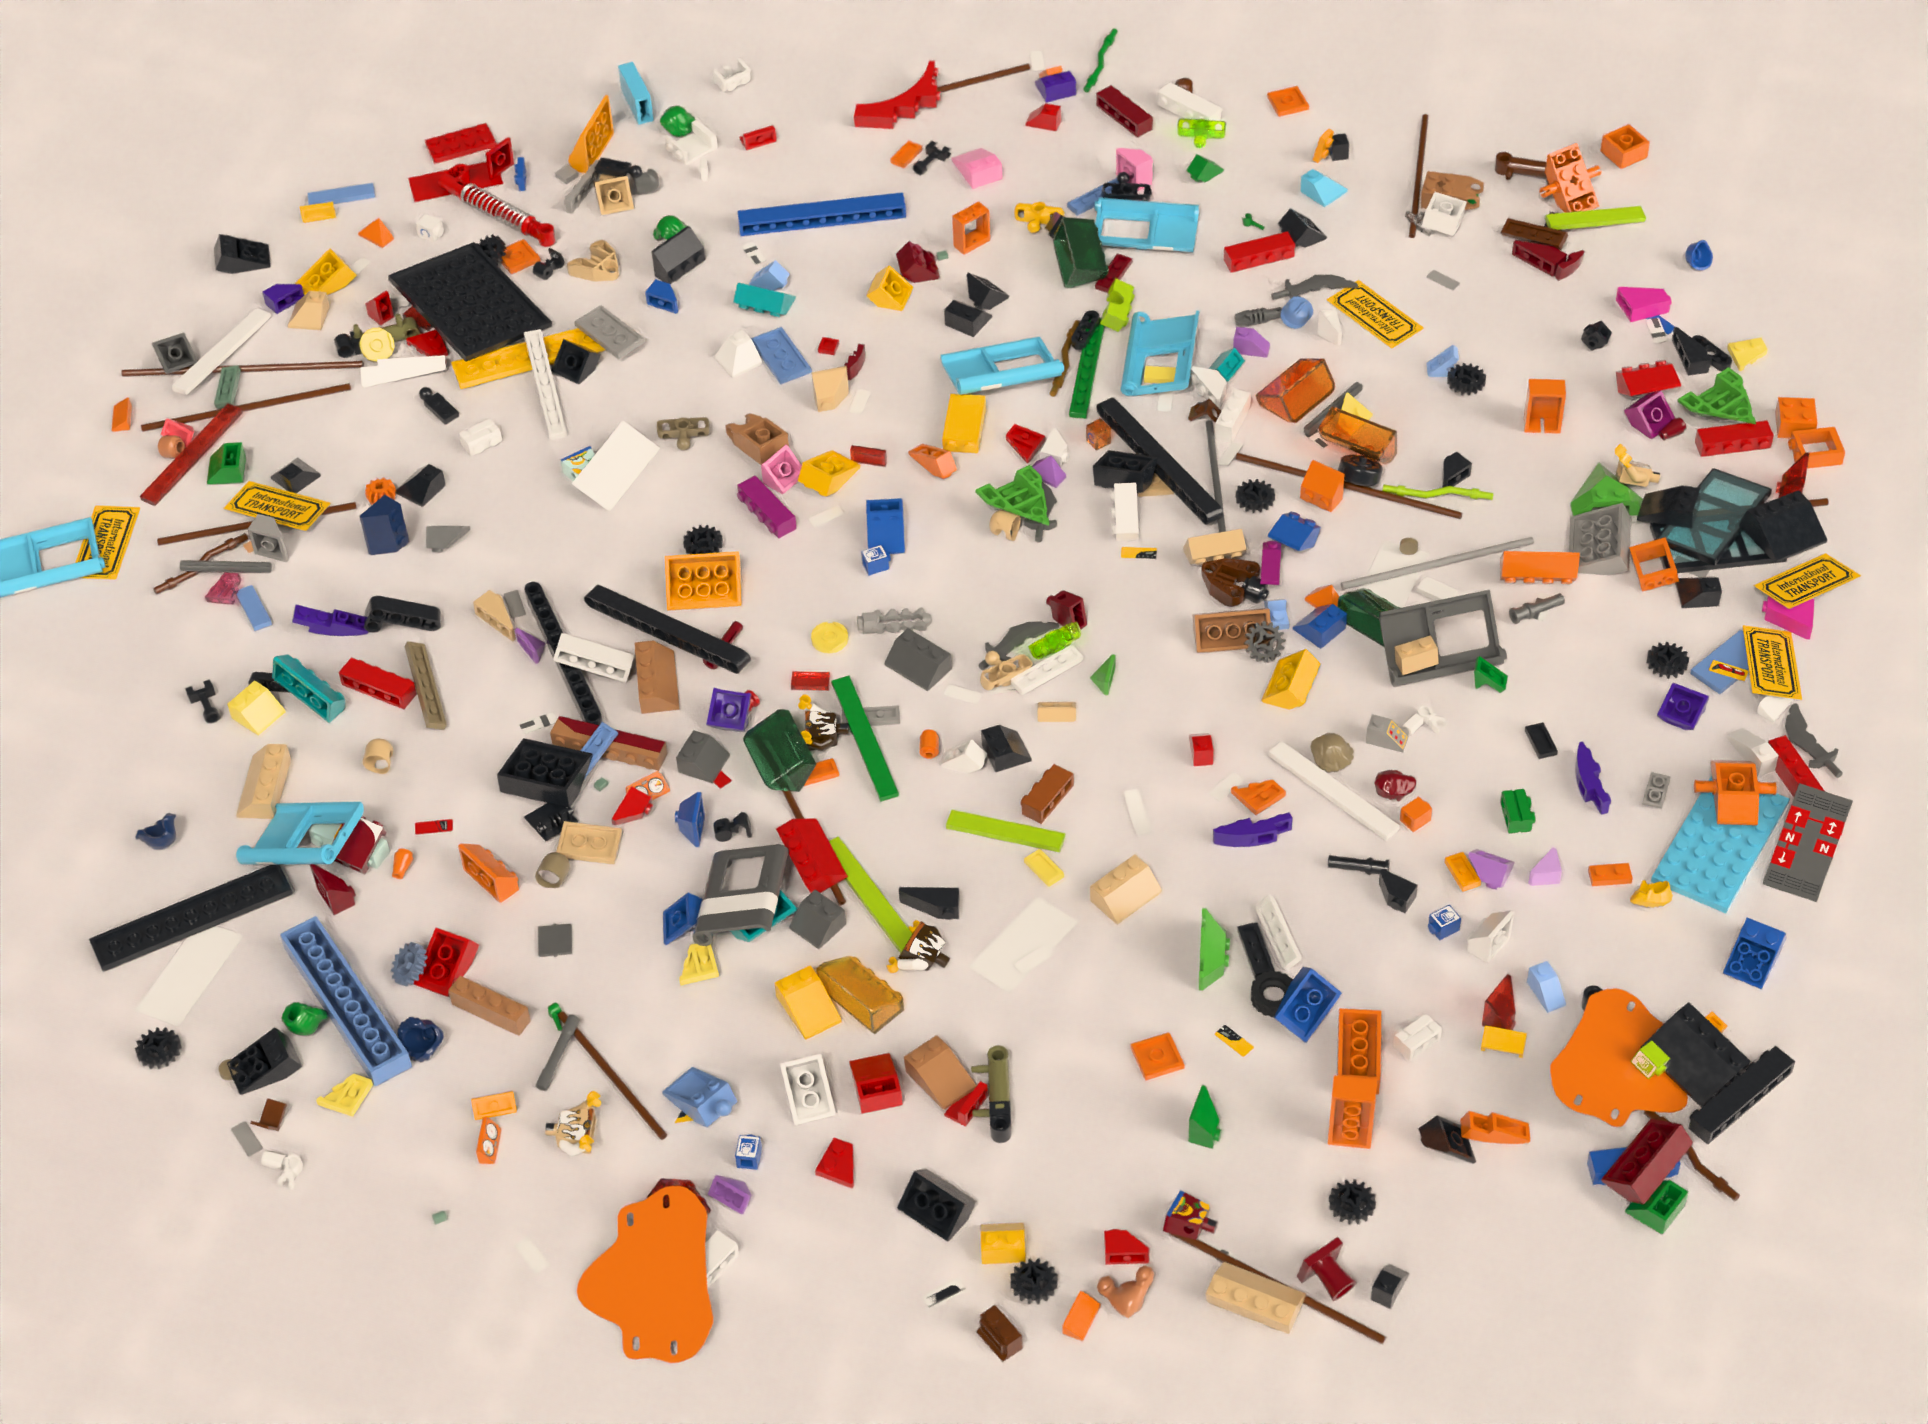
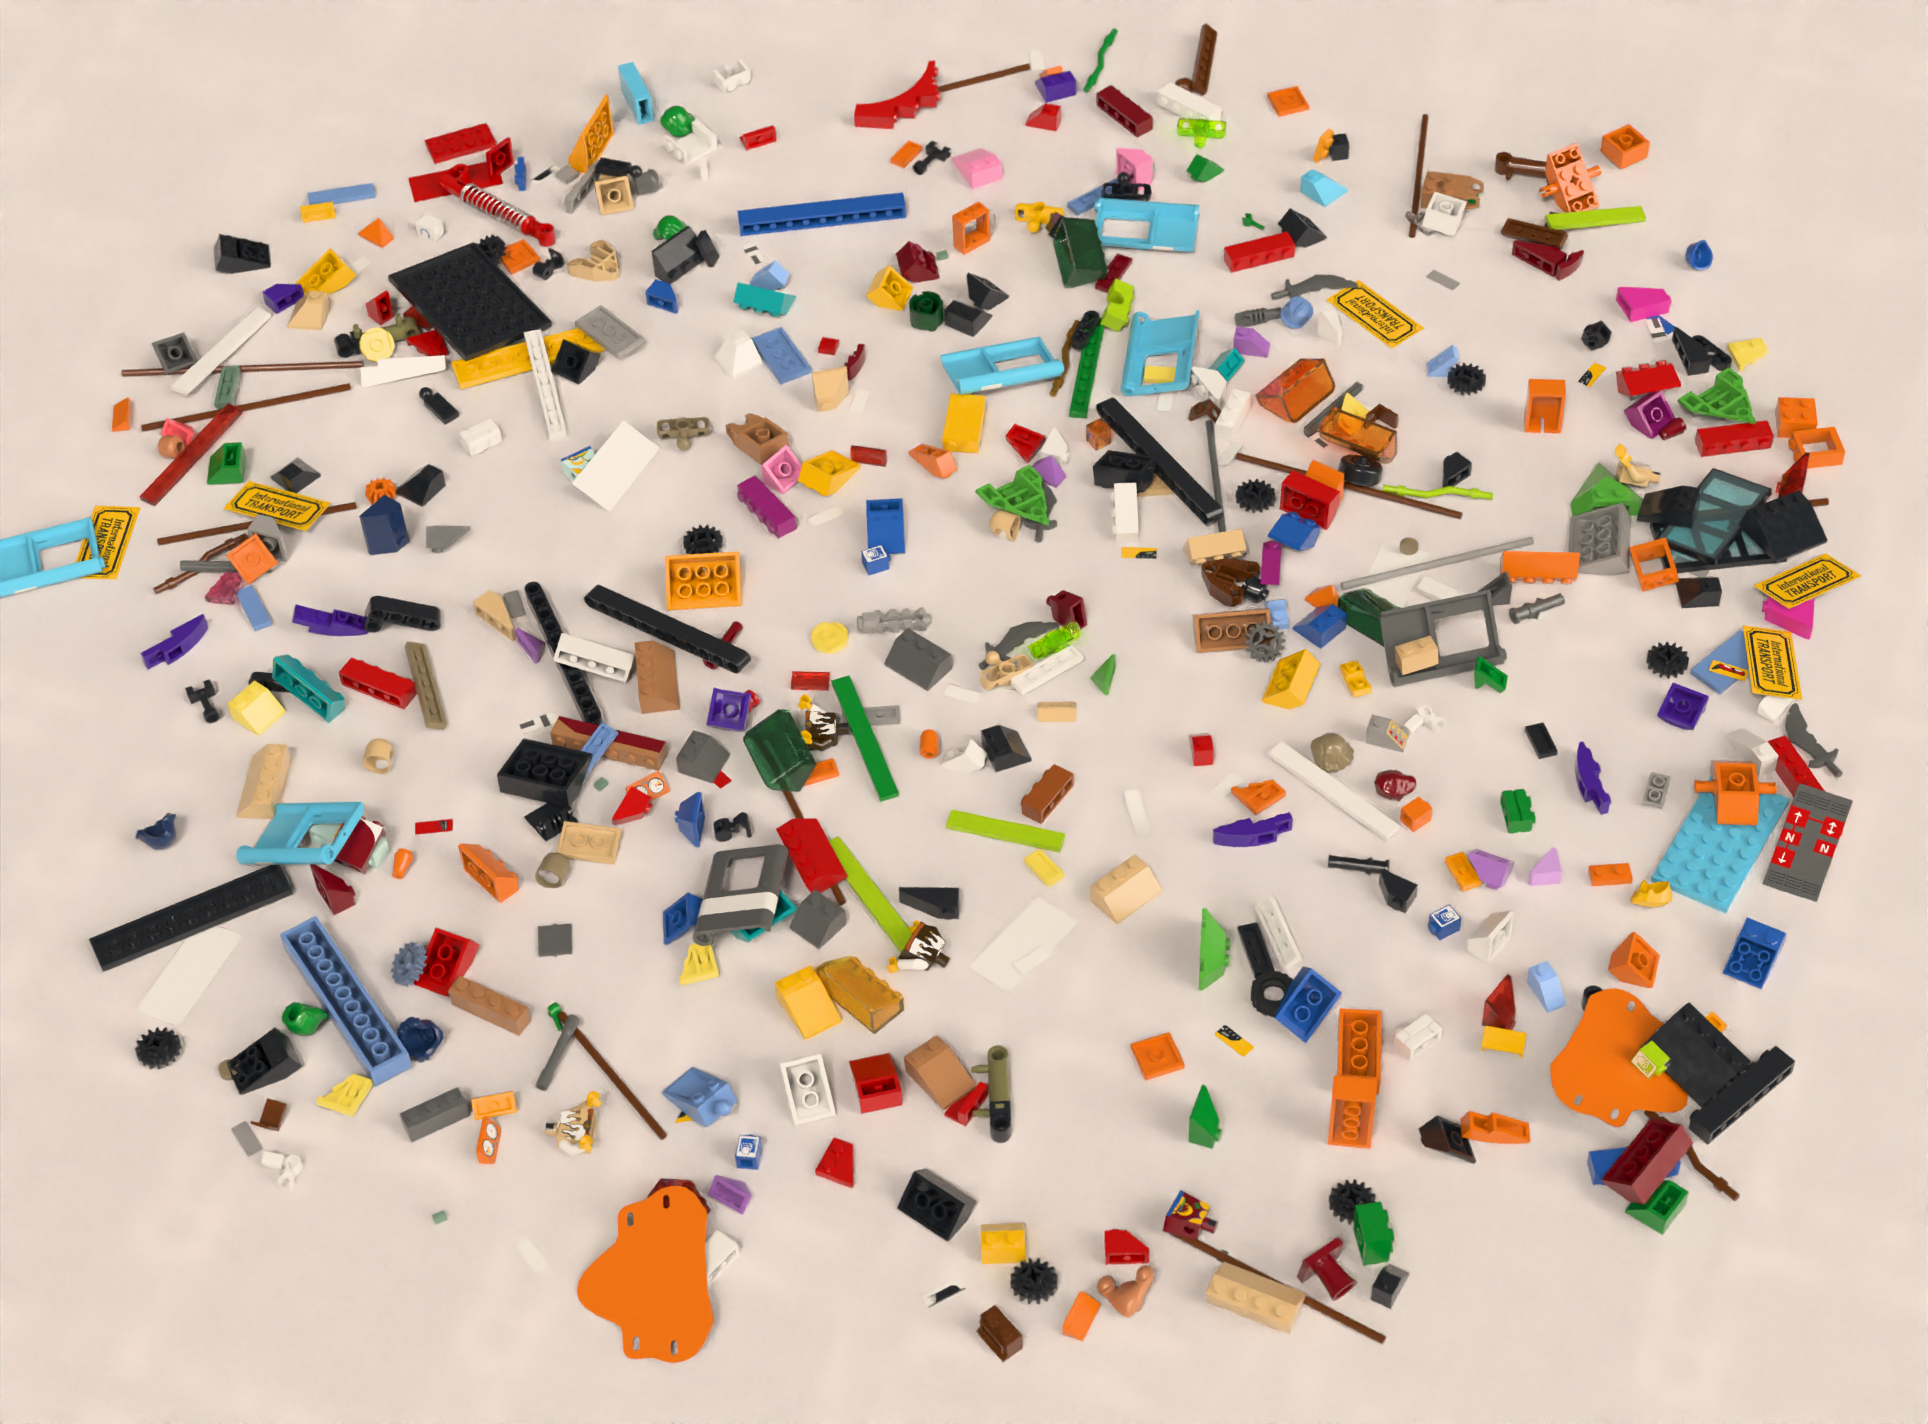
(180, 643): none -> dark purple slope
(252, 559): none -> orange tile
(434, 1114): none -> dark grey brick
(544, 175): none -> sticker
(707, 248): none -> black tile
(926, 311): none -> dark green brick
(1203, 59): none -> reddish brown plate
(1309, 499): none -> red slope
(1354, 678): none -> yellow slope
(1372, 1233): none -> green brick
(1383, 414): none -> reddish brown bracket
(1500, 589): none -> dark grey slope
(1592, 374): none -> yellow sticker
(1634, 962): none -> orange slope

